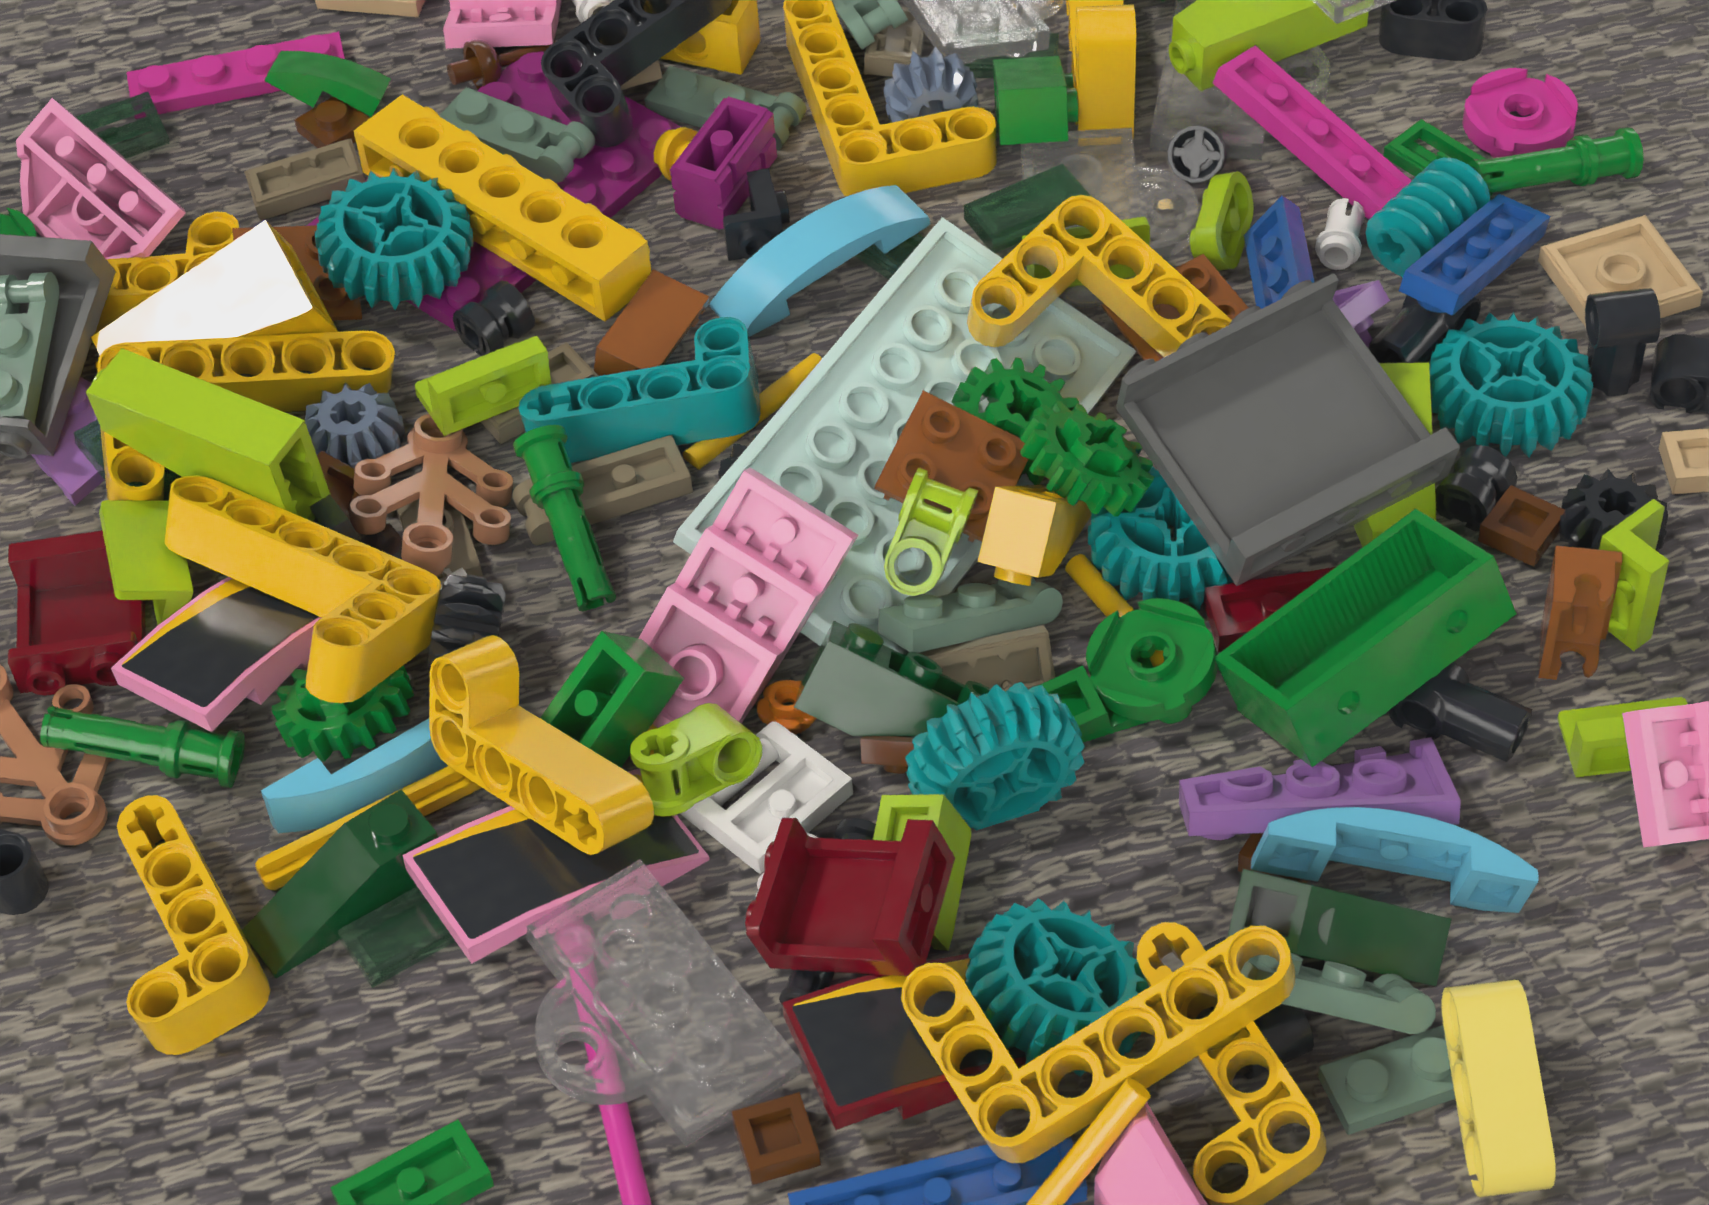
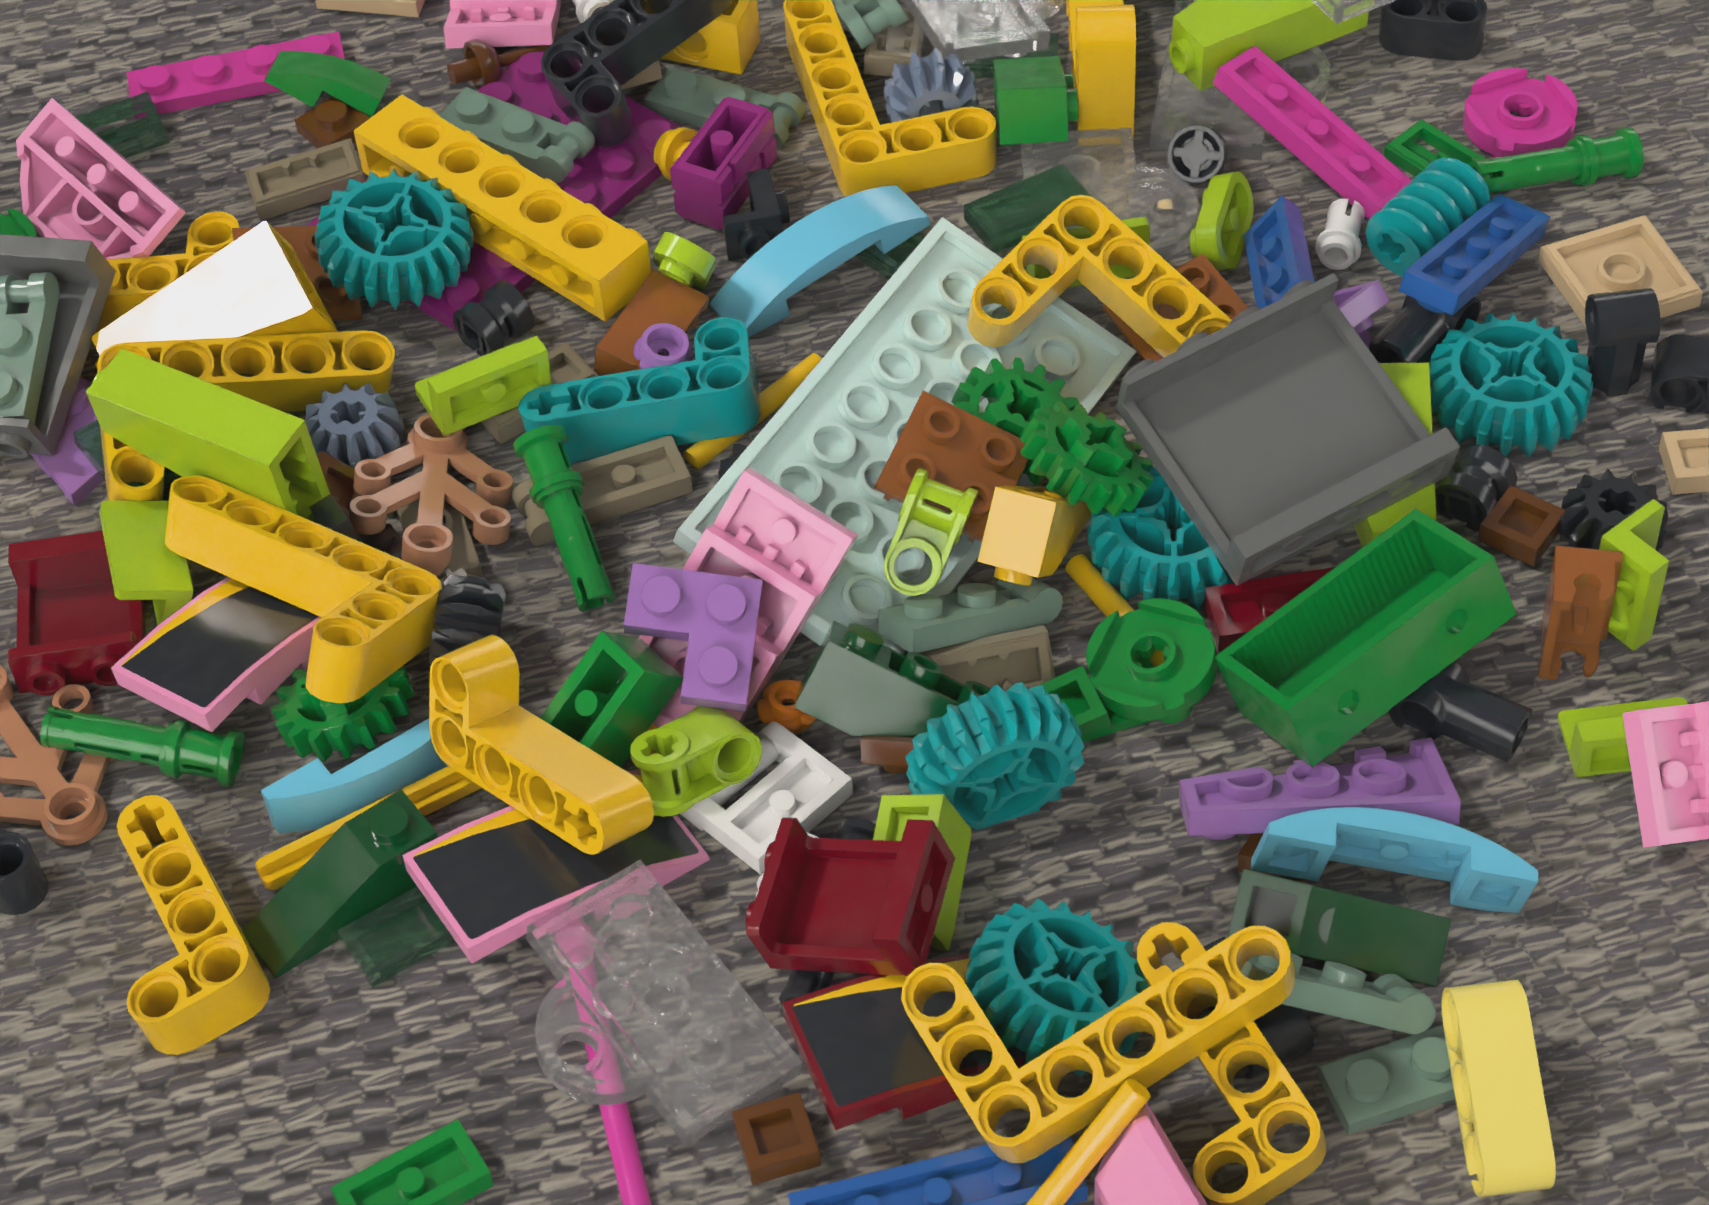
(662, 340): none -> medium lavender plate
(683, 260): none -> lime plate
(710, 613): none -> medium lavender plate

